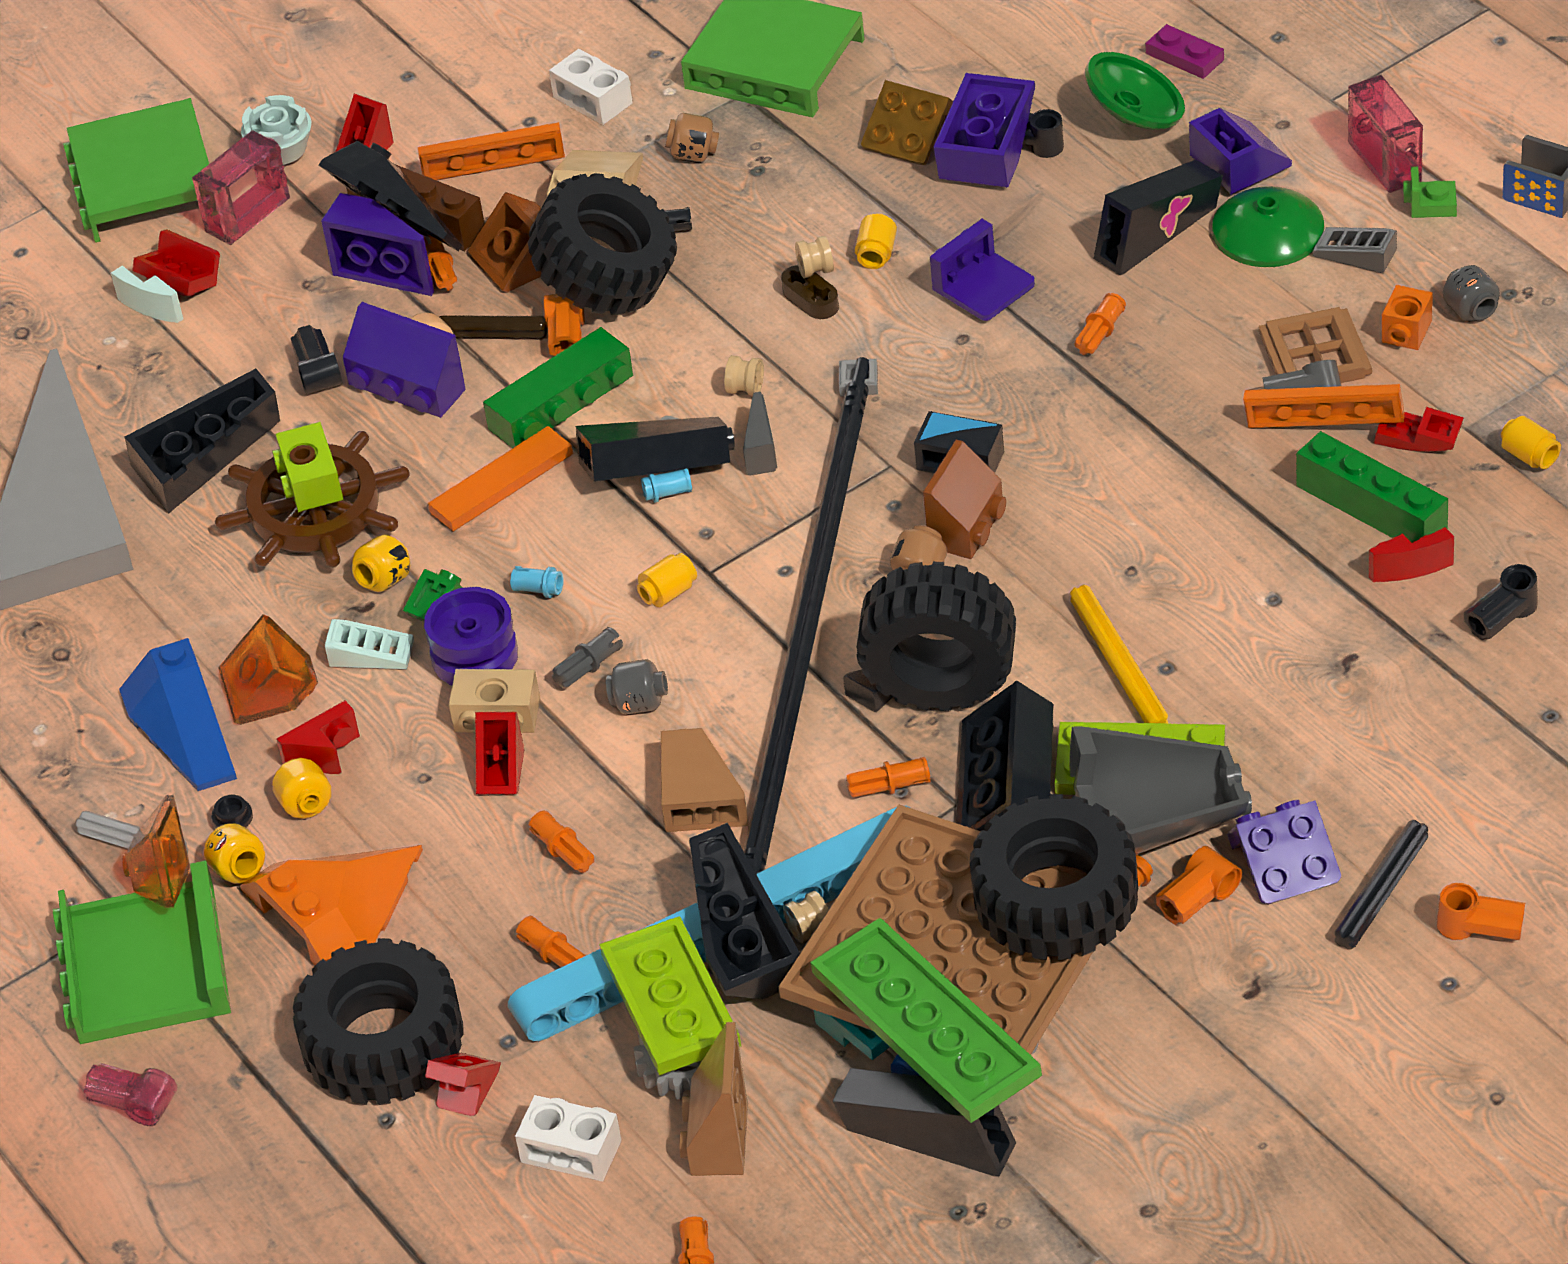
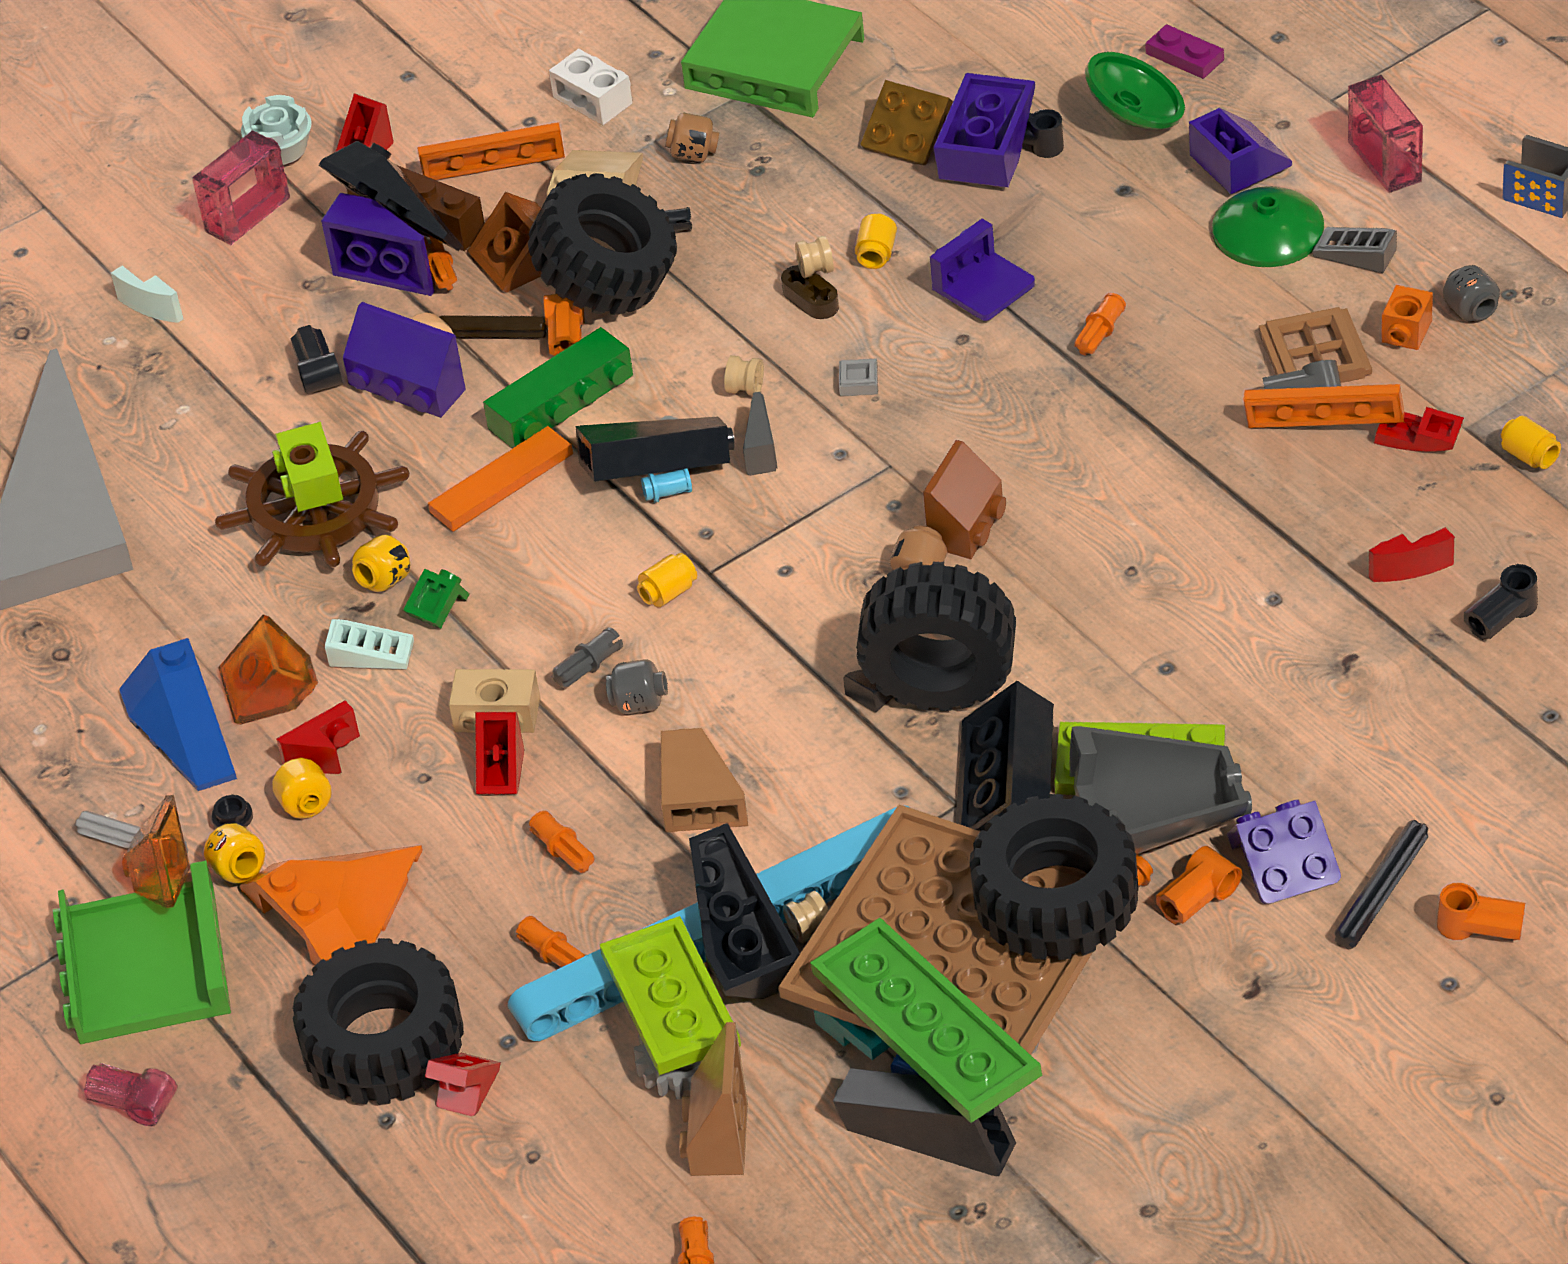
(135, 162): bright green panel -> none
(180, 264): red bracket -> none
(202, 437): black wedge -> none
(470, 632): dark purple wheel -> none
(536, 580): medium azure pin -> none
(568, 1137): white brick -> none
(806, 620): black axle -> none
(888, 777): orange axle -> none
(942, 430): black brick -> none
(1118, 655): yellow axle -> none
(1153, 212): black slope -> none
(1369, 489): green brick -> none
(1430, 198): bright green bracket -> none

